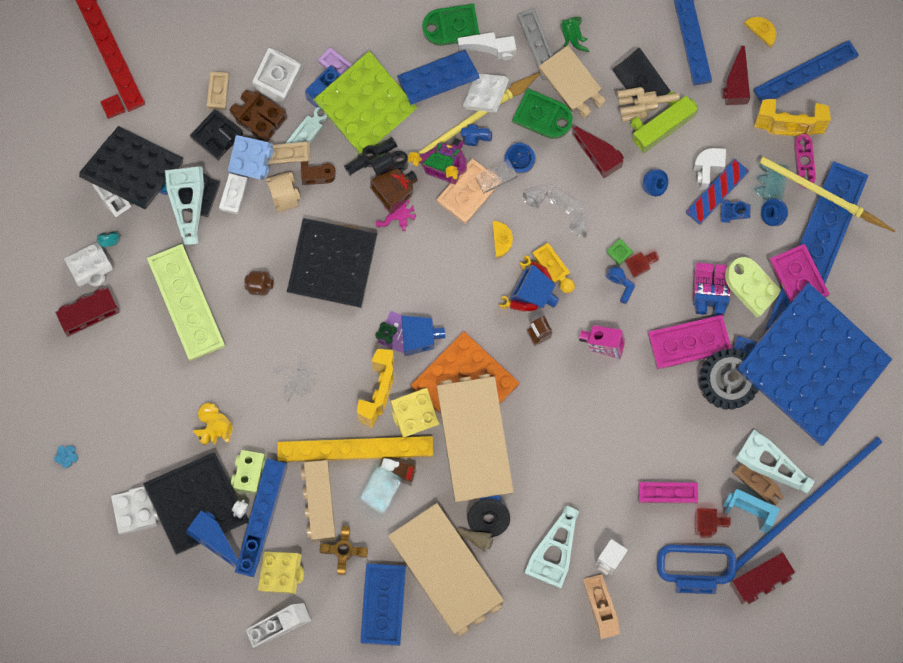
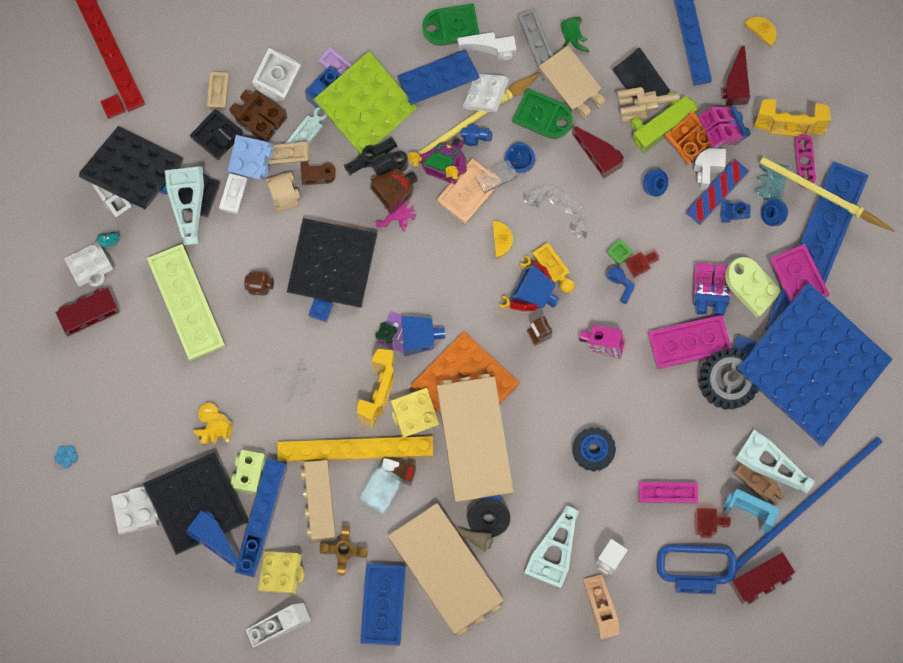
(240, 508): white plate -> none
(320, 310): none -> blue plate
(596, 437): none -> black wheel
(688, 138): none -> orange slope
(724, 126): none -> dark pink hips
(806, 72): blue tile -> none

